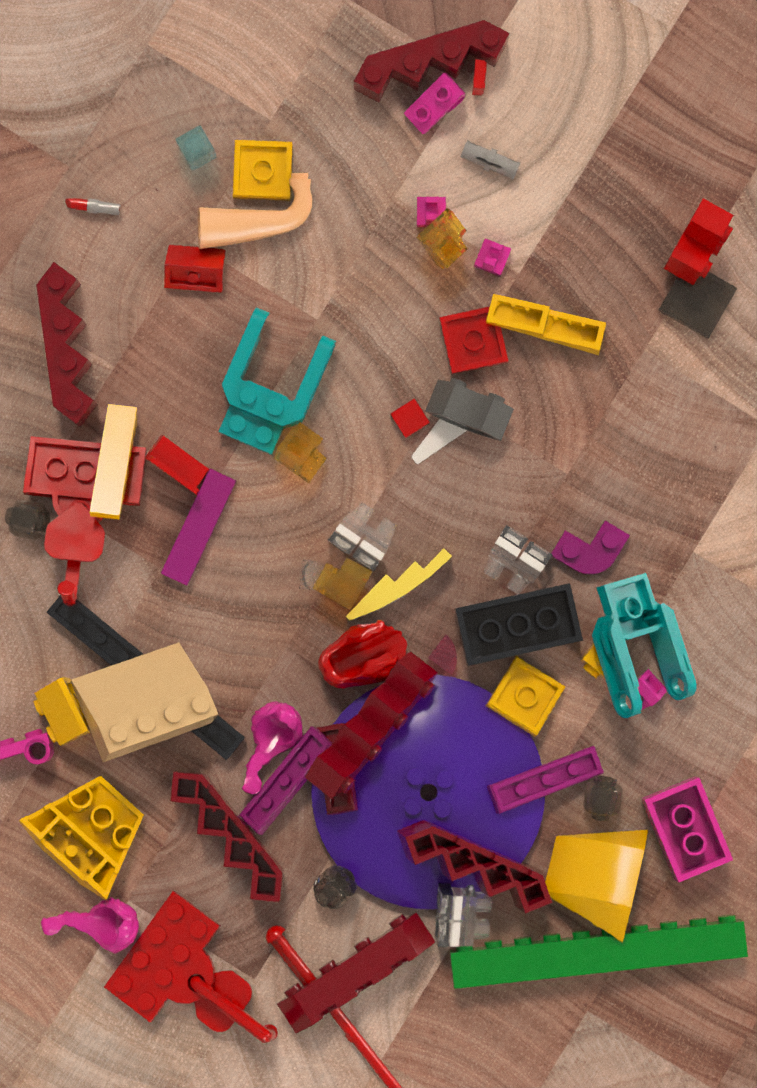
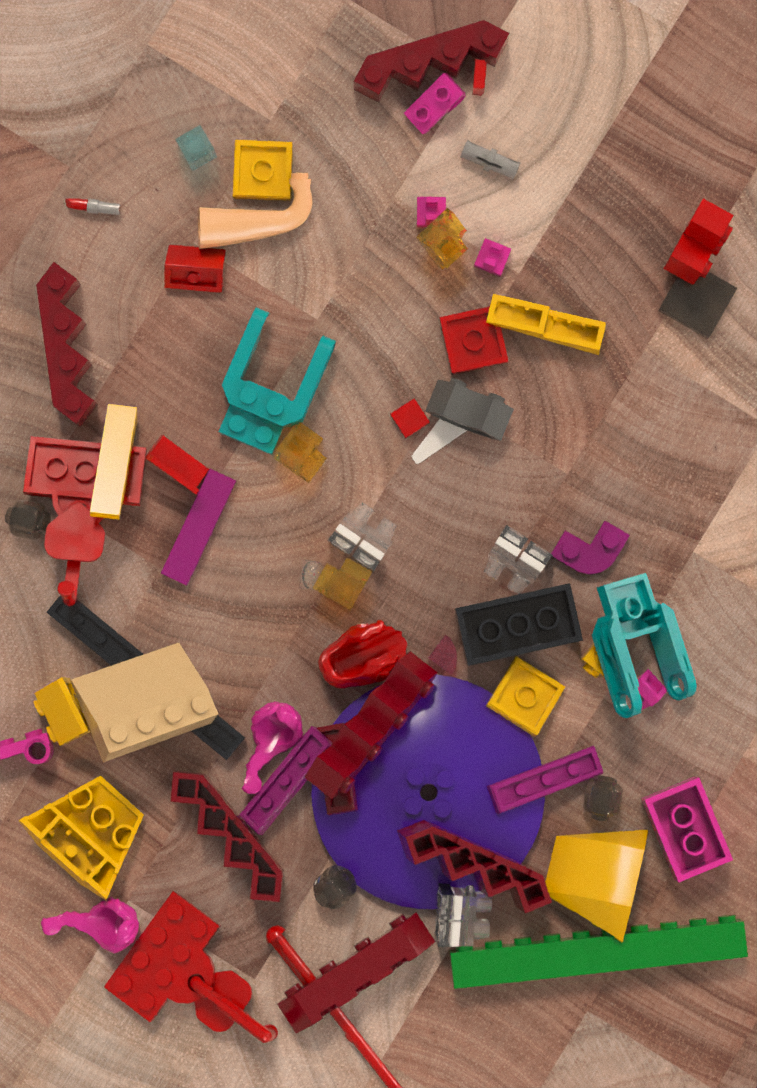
(388, 591): light yellow slope -> none

